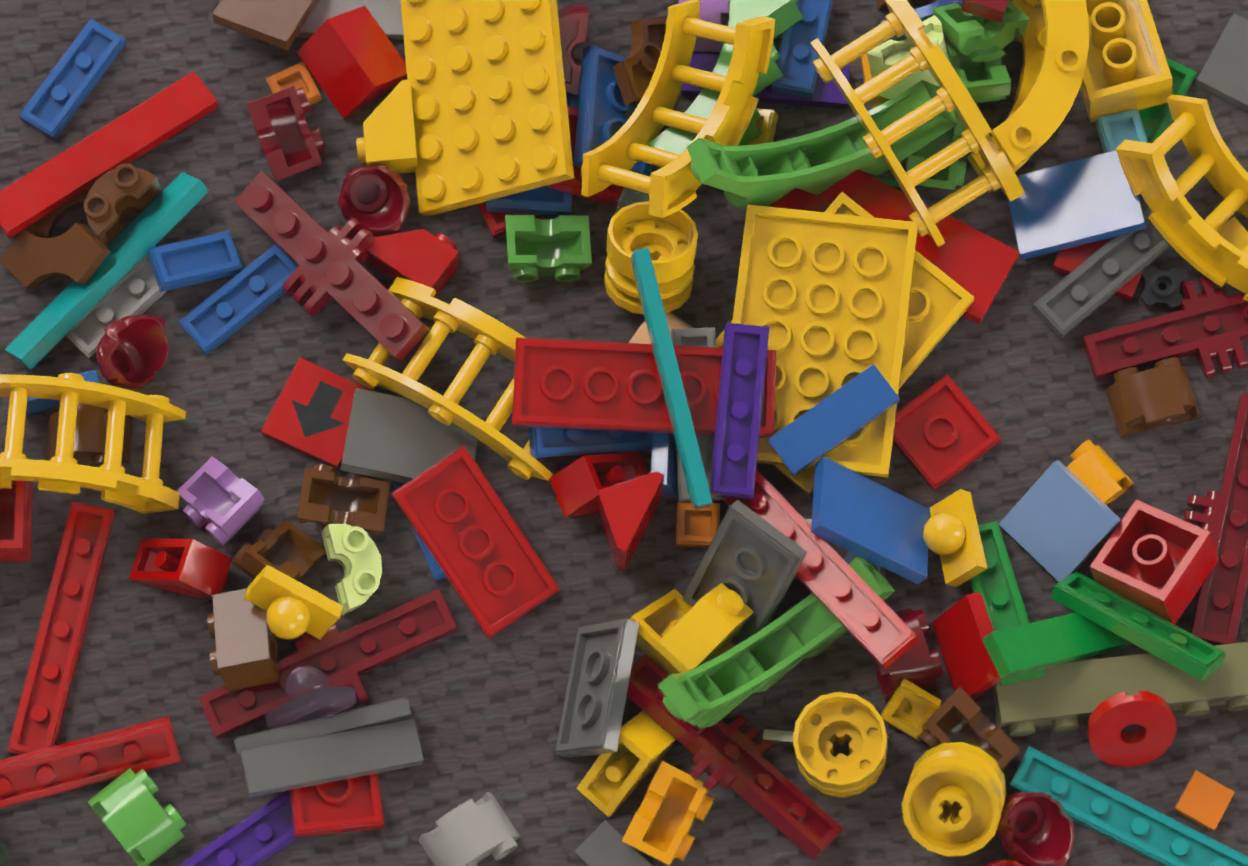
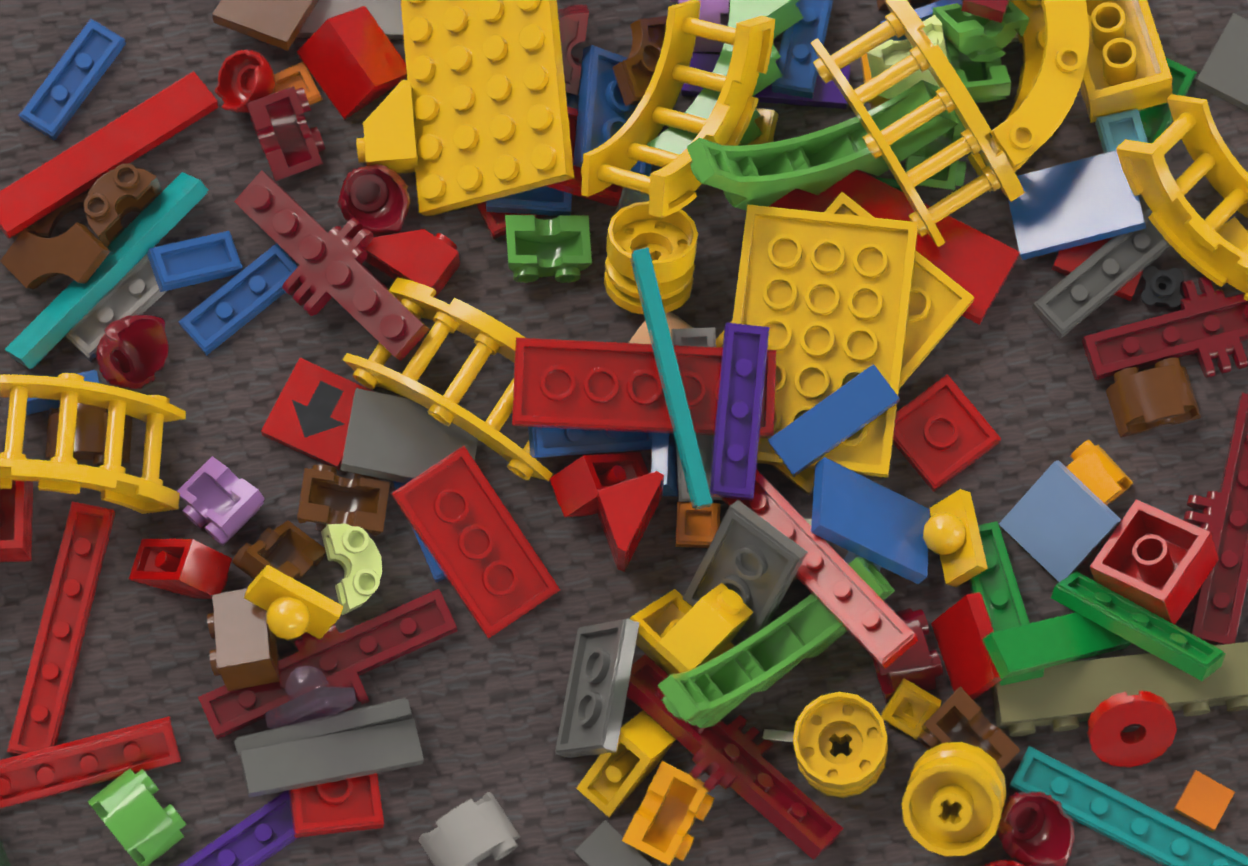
(243, 79): none -> red hair

